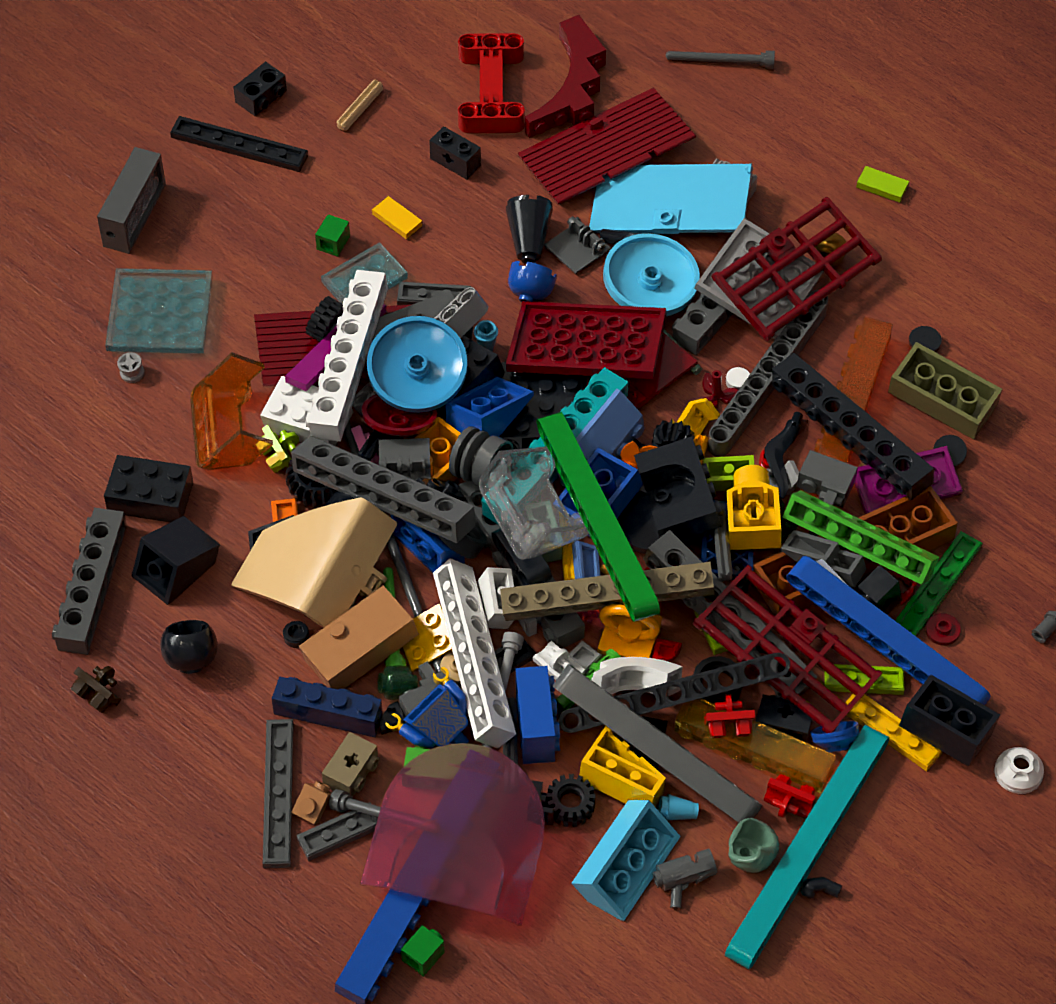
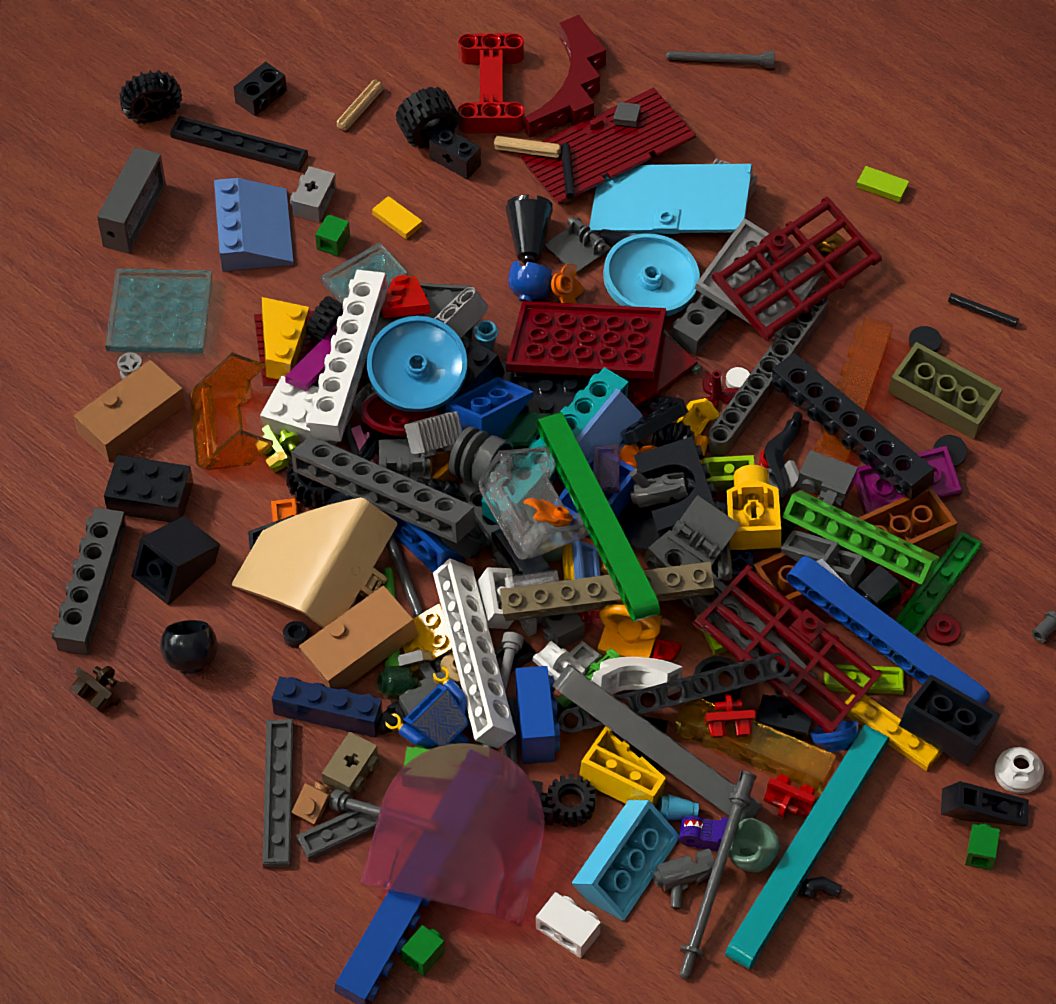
(129, 410): none -> medium nougat brick
(150, 97): none -> black gear
(252, 224): none -> medium blue slope
(283, 335): none -> yellow wedge
(313, 194): none -> light grey brick
(405, 298): none -> red wing
(415, 658): none -> light grey tile
(425, 115): none -> black tyre
(433, 433): none -> light grey brick
(523, 429): none -> clear green piece
(527, 146): none -> tan axle
(531, 578): none -> clear tile
(549, 512): none -> orange plate
(566, 285): none -> orange plate
(567, 171): none -> black bar
(568, 924): none -> white brick
(607, 467): none -> clear purple tile
(627, 114): none -> dark grey tile
(658, 490): none -> dark grey piece
(661, 412): none -> black beam
(702, 832): none -> dark purple leg
(703, 530): none -> dark grey hinge
(739, 800): none -> dark grey bar
(982, 846): none -> green brick
(983, 310): none -> black bar
(984, 805): none -> black slope

